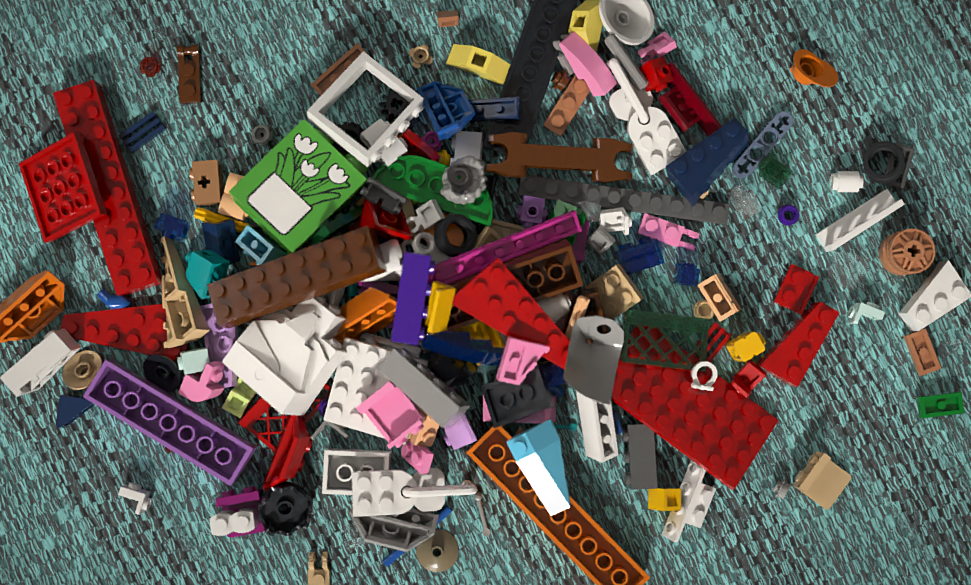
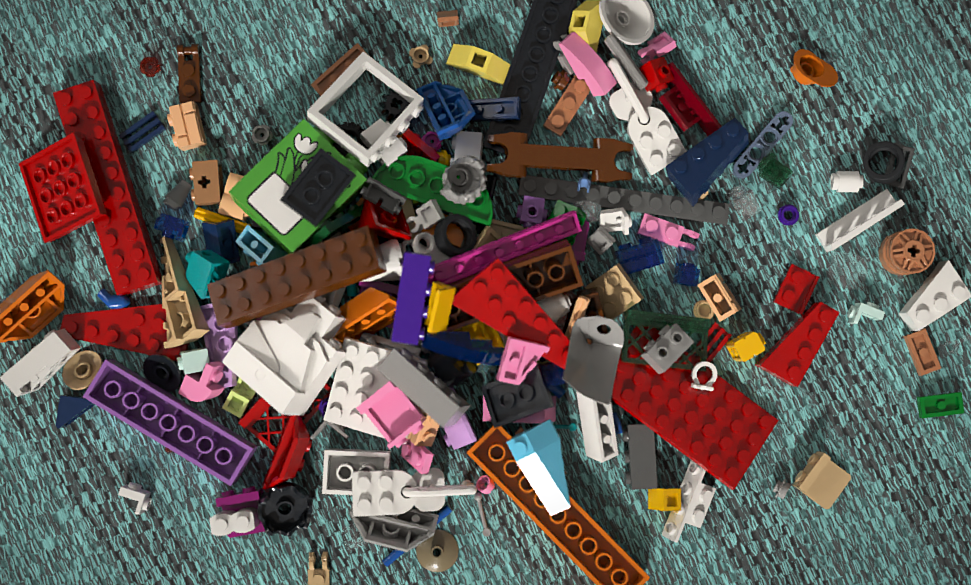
(176, 197): none -> dark grey cone
(187, 126): none -> light nougat brick
(318, 187): none -> black plate
(485, 489): none -> bright pink hinge
(584, 182): none -> medium blue hand
(667, 348): none -> light grey brick
(747, 378): red bracket -> none

